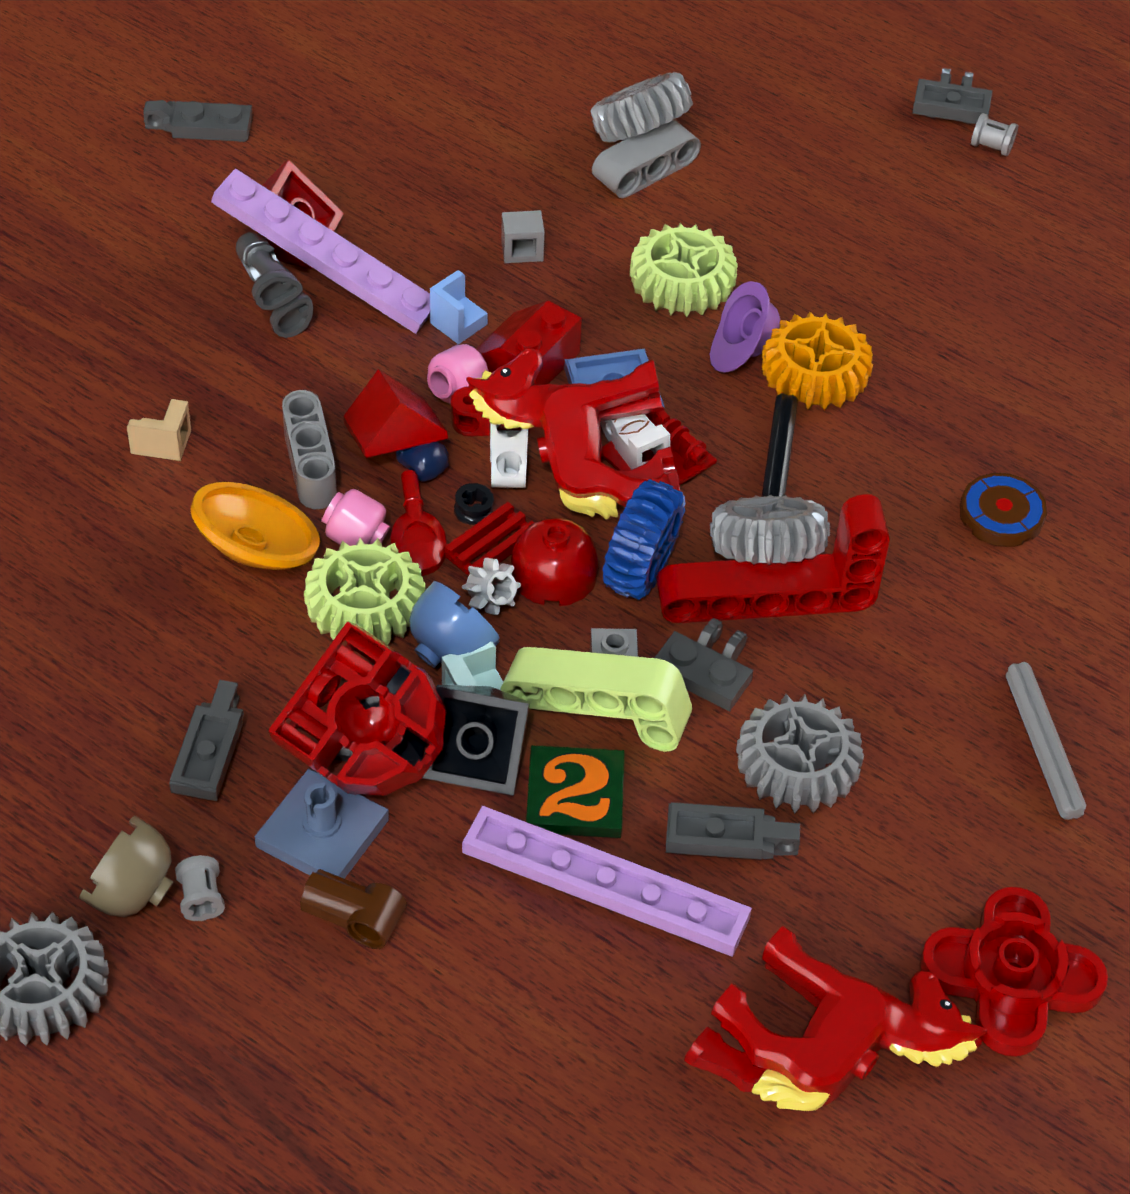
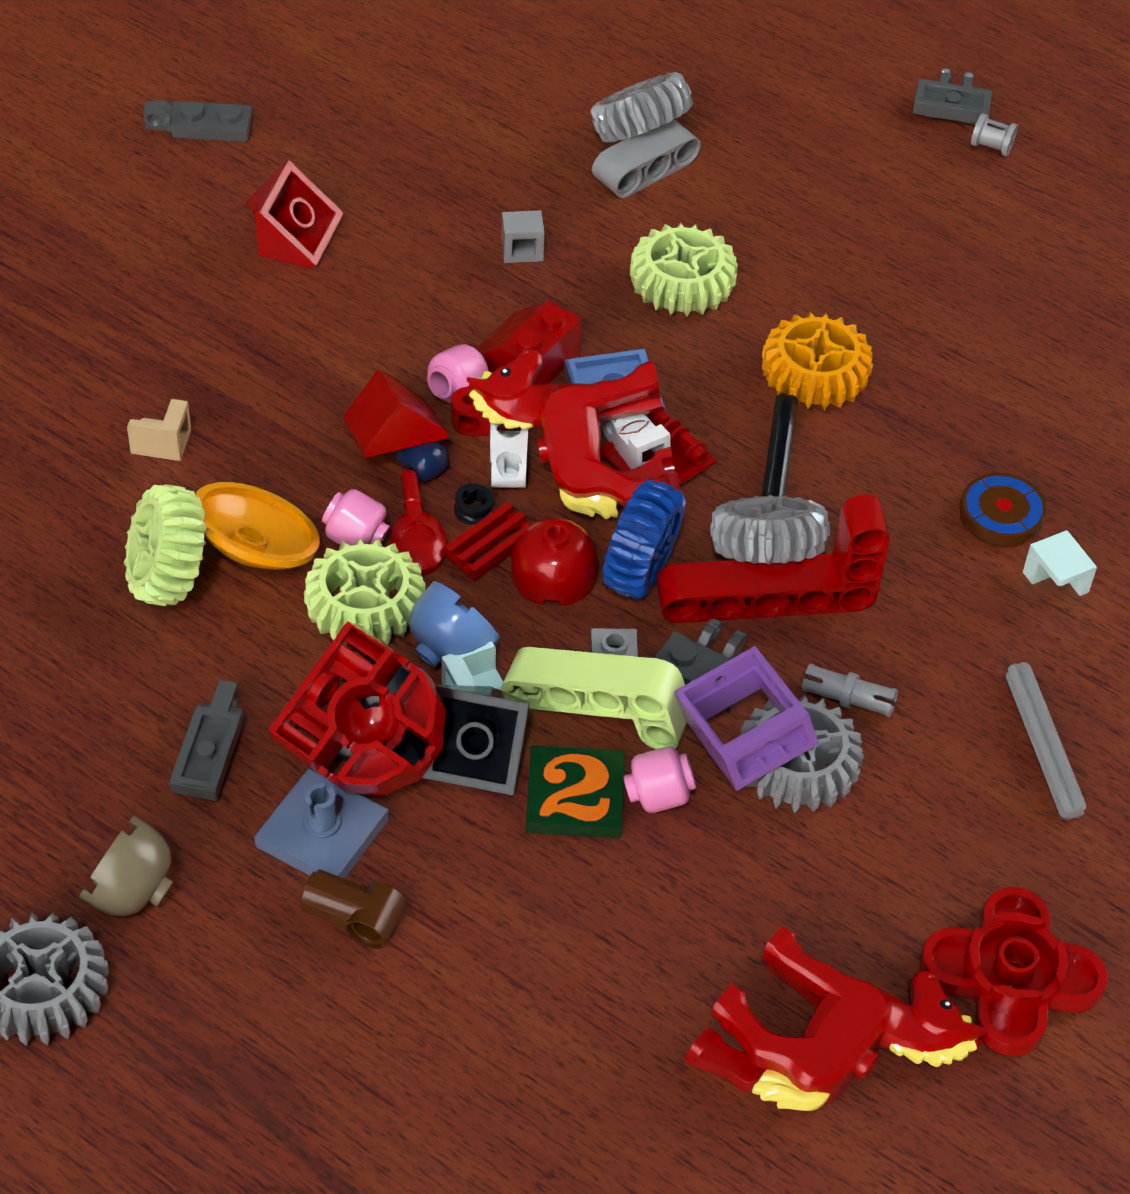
(165, 545): none -> yellowish green gear
(199, 888): light grey bush -> none
(274, 286): dark grey piece -> none
(309, 449): light grey beam -> none
(323, 250): lavender plate -> none
(454, 312): light blue panel -> none
(491, 586): white gear -> none
(607, 880): lavender plate -> none
(660, 779): none -> bright pink head
(728, 832): dark grey hinge -> none
(743, 327): medium lavender piece -> none
(765, 745): none -> medium lavender window
(849, 690): none -> light grey pin
(1062, 561): none -> light aqua panel

